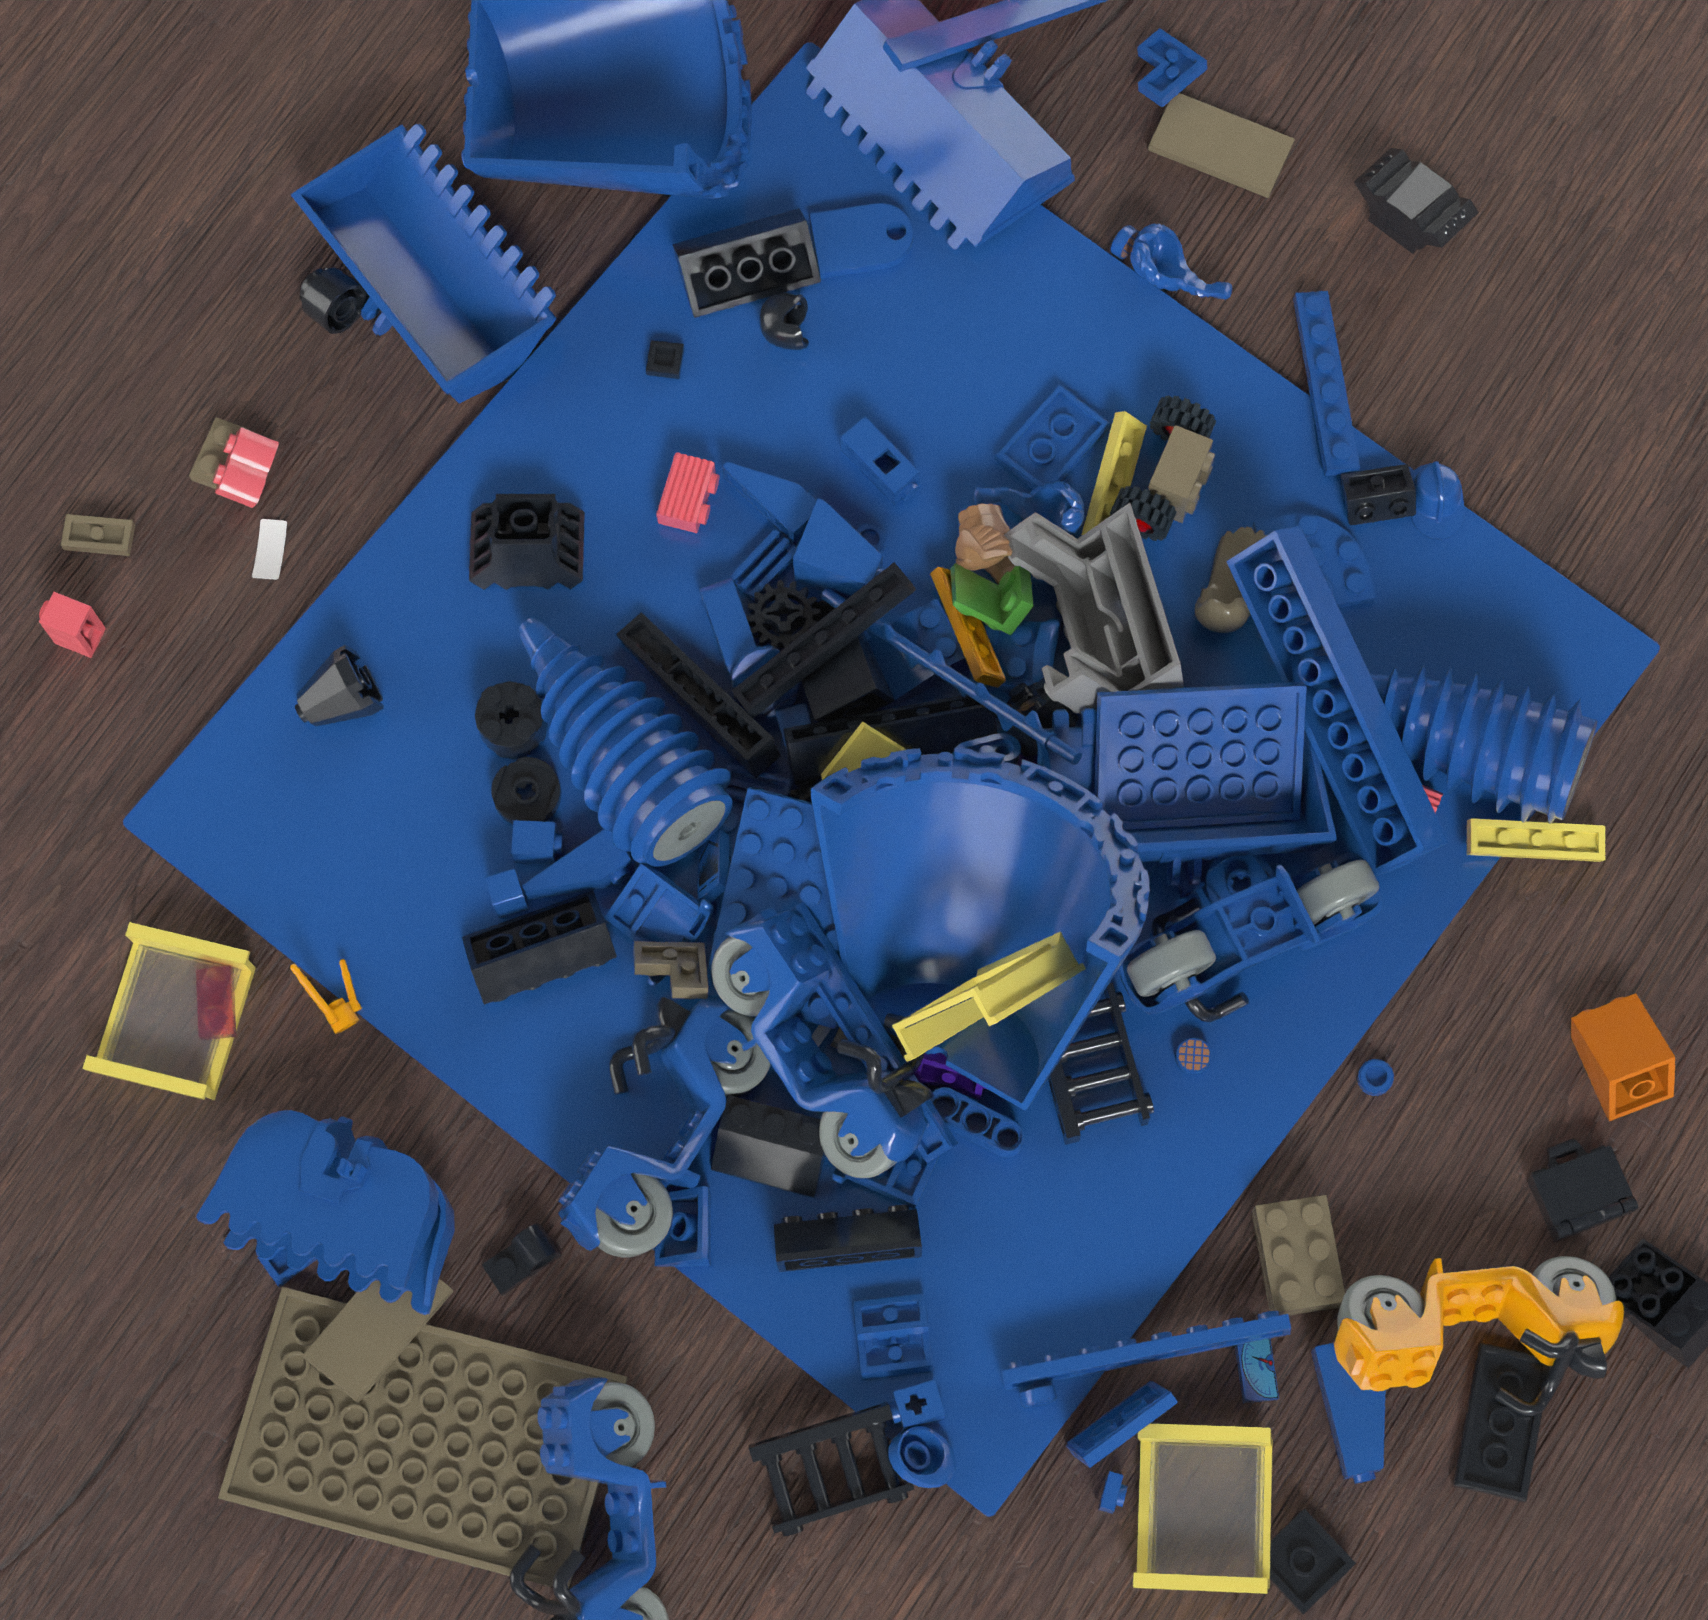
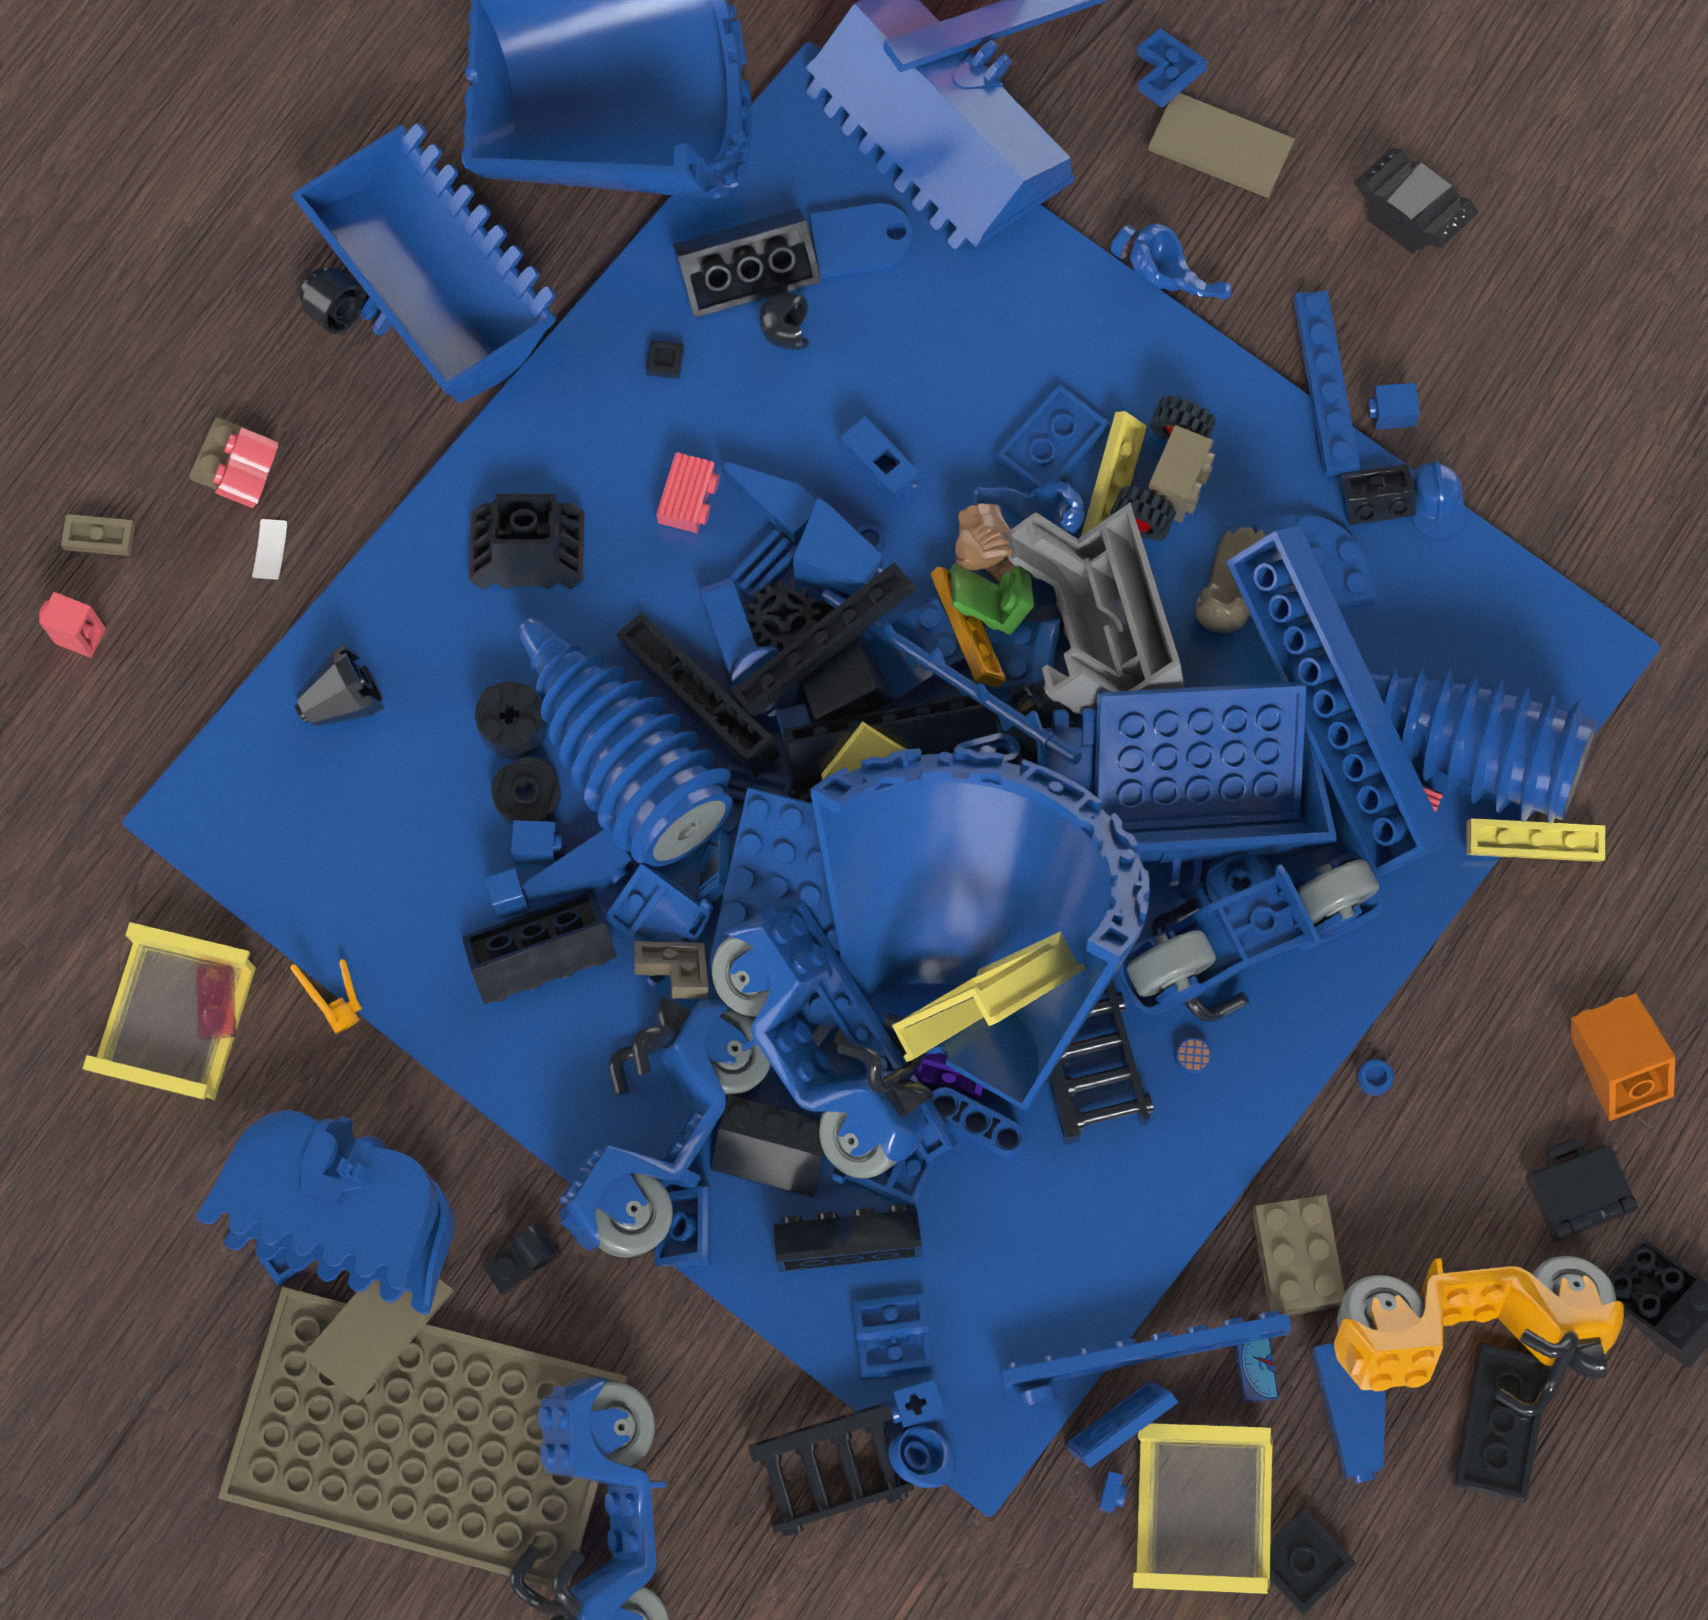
(1394, 406): none -> blue brick

